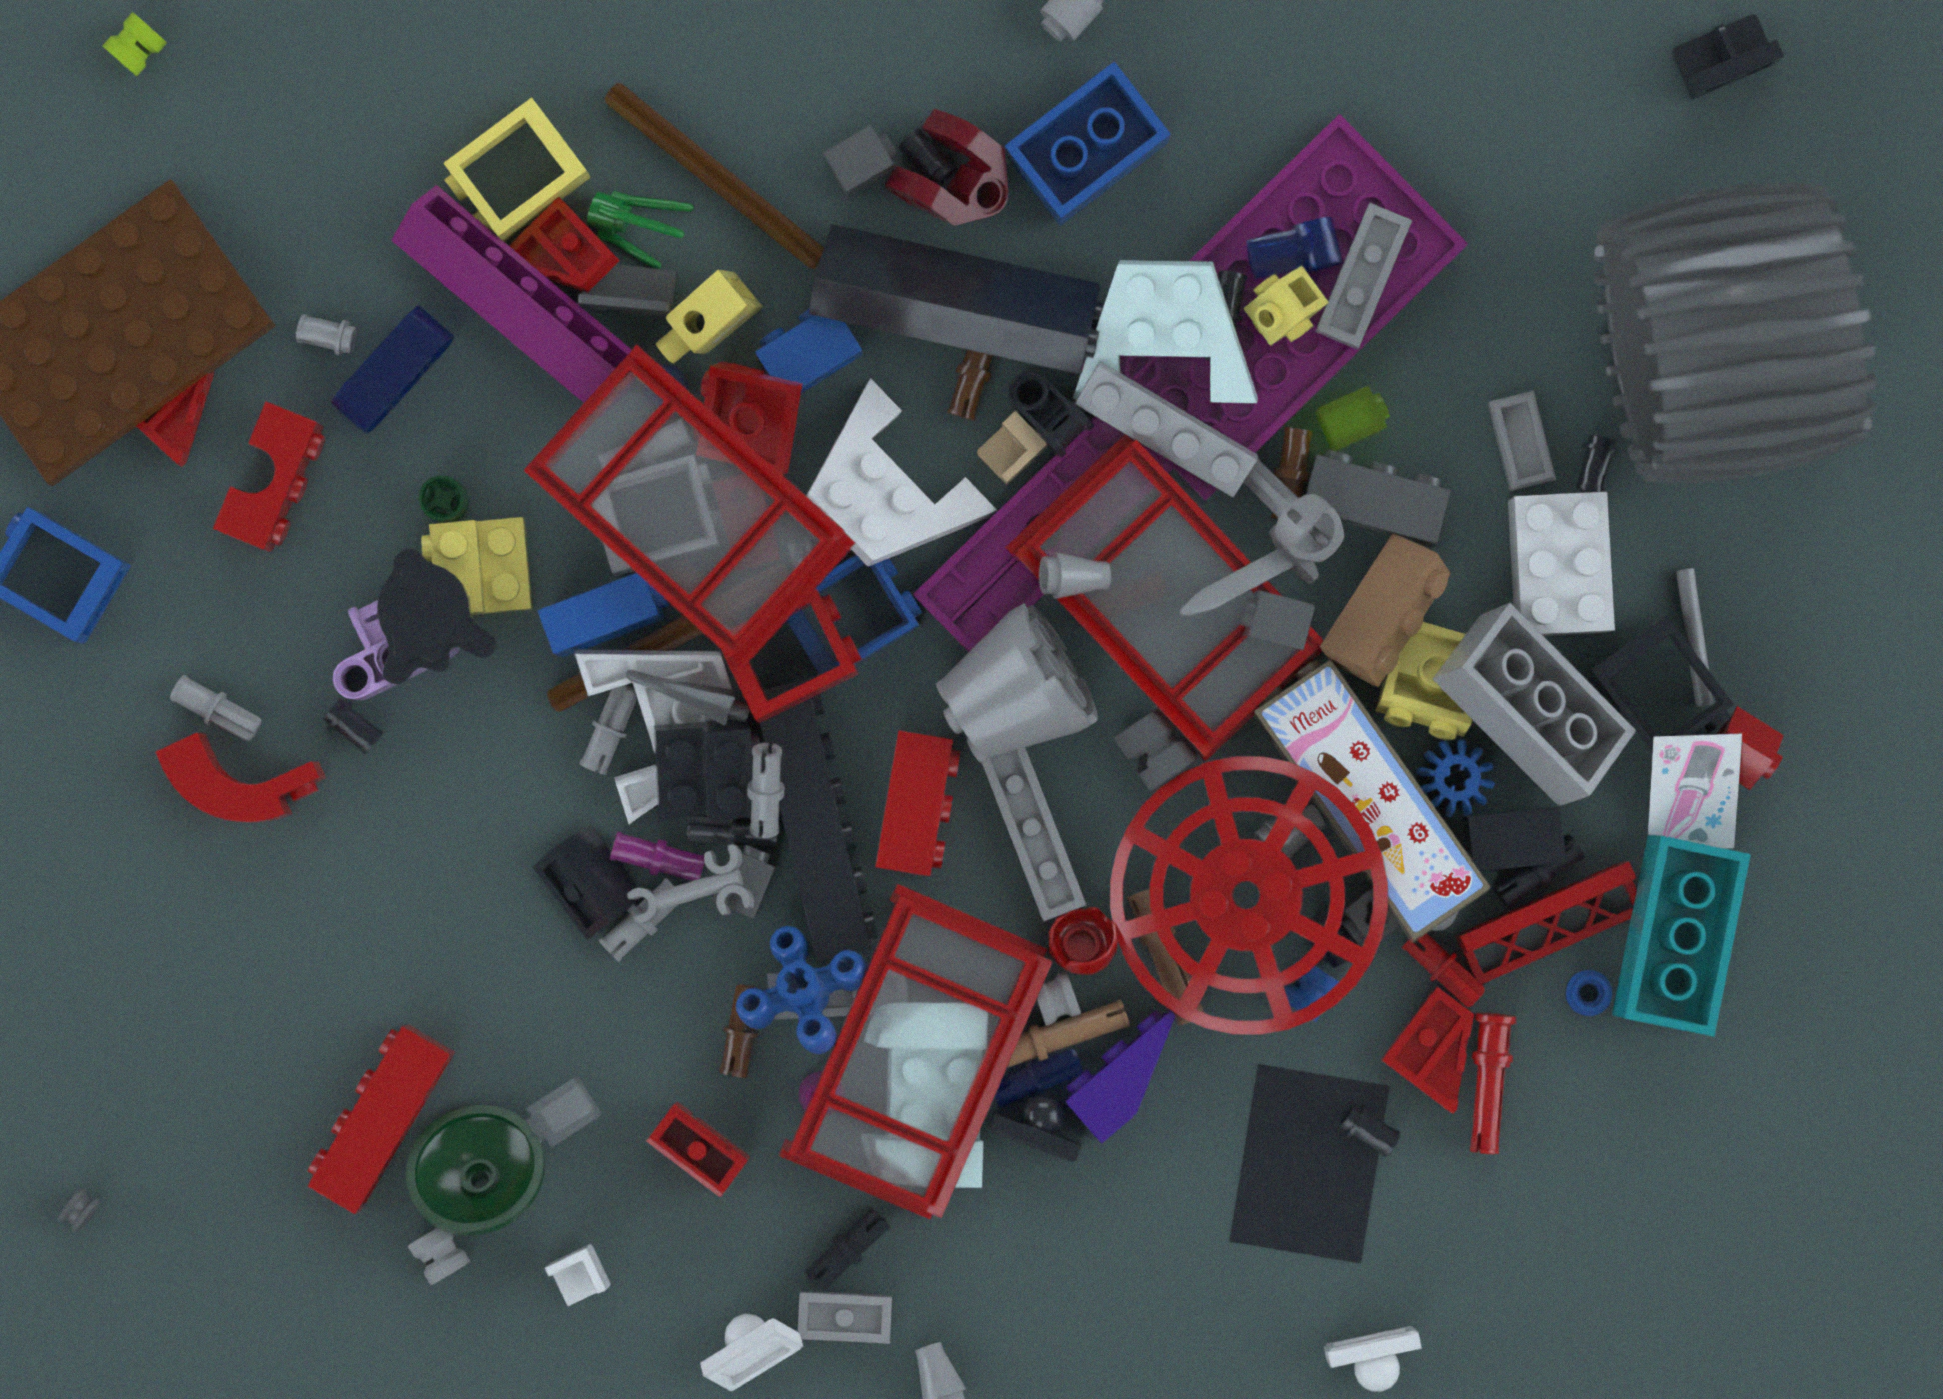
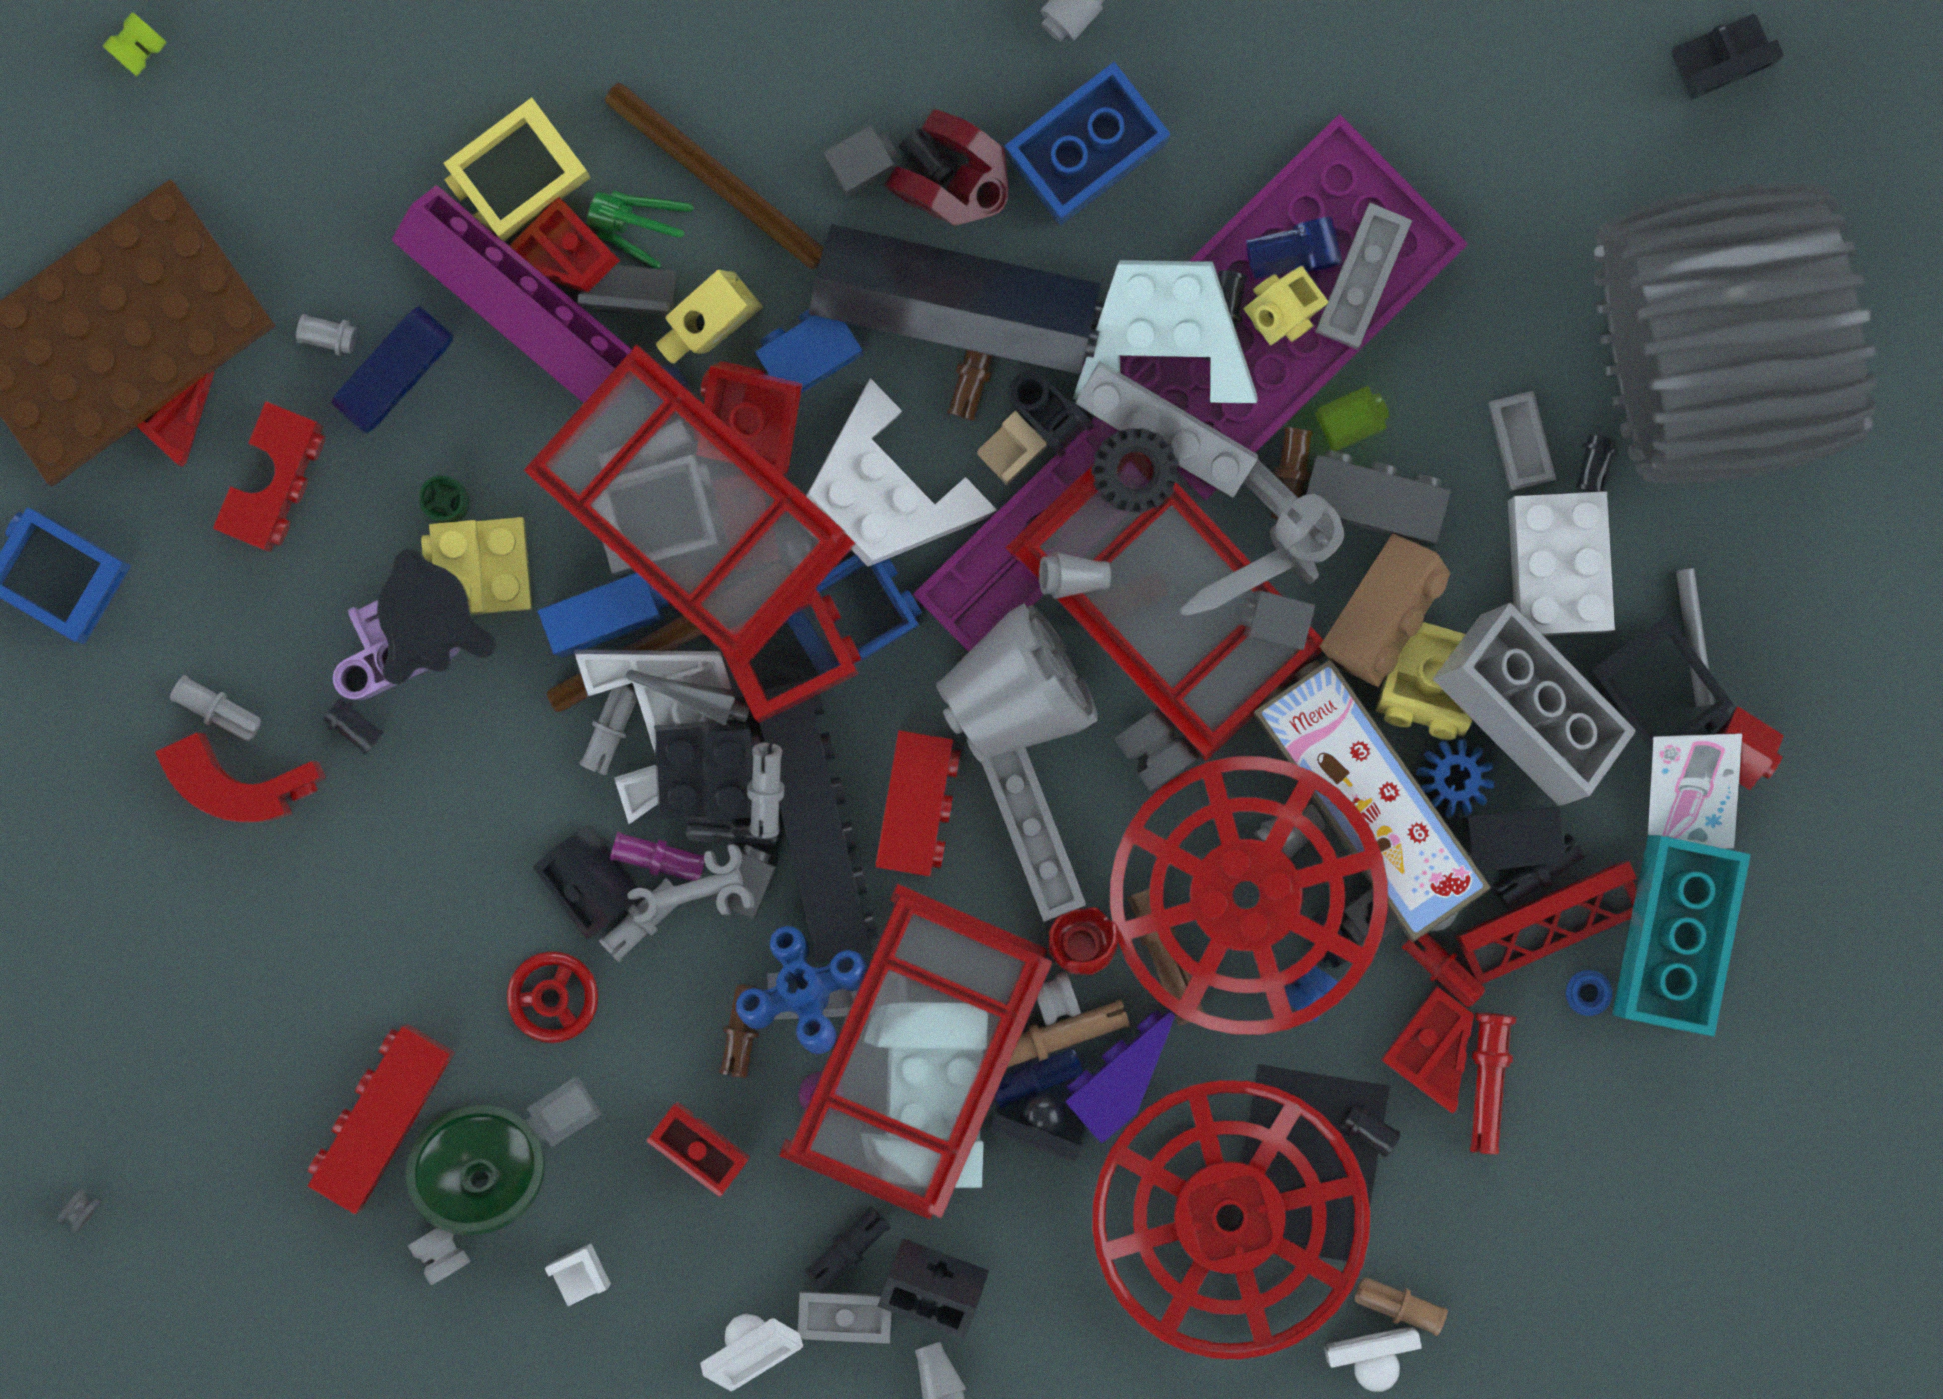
(517, 1000): none -> red piece
(933, 1288): none -> black brick
(1163, 464): none -> black tyre
(1237, 1249): none -> red dish
(1401, 1305): none -> medium nougat axle

